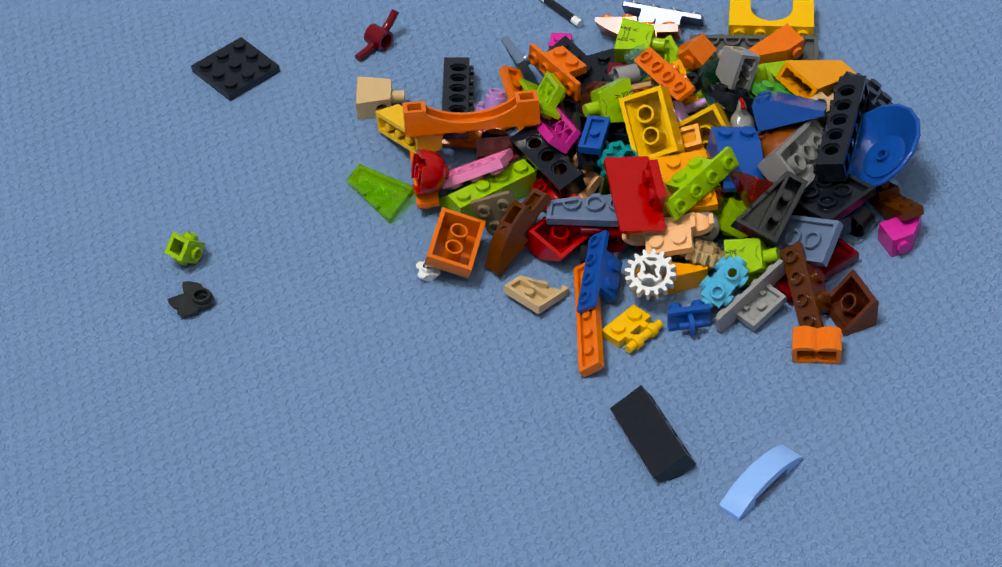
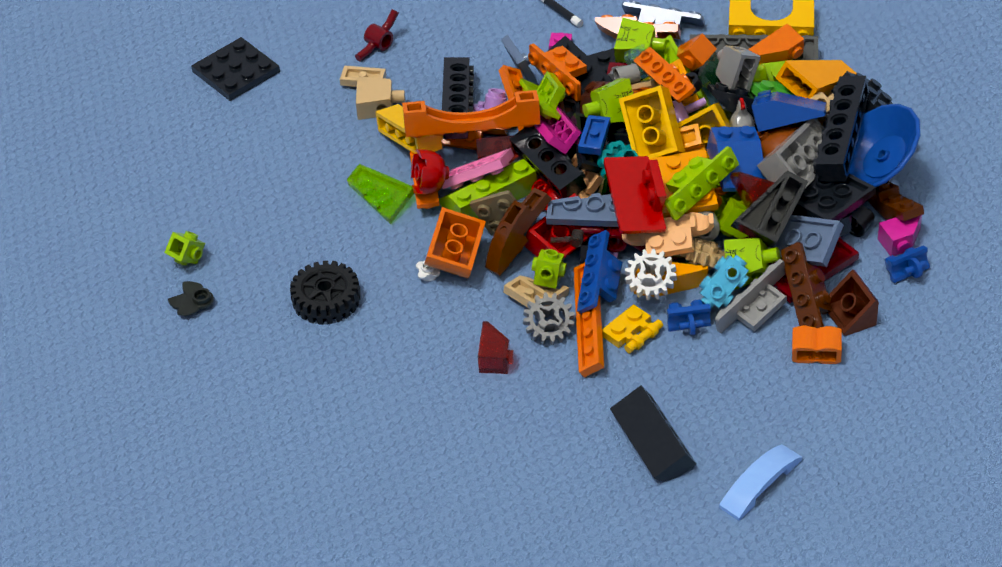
(325, 292): none -> black wheel
(350, 74): none -> tan plate
(494, 351): none -> clear red slope
(548, 268): none -> lime brick
(556, 325): none -> light grey gear
(575, 239): none -> clear smoke hand
(908, 264): none -> blue hips

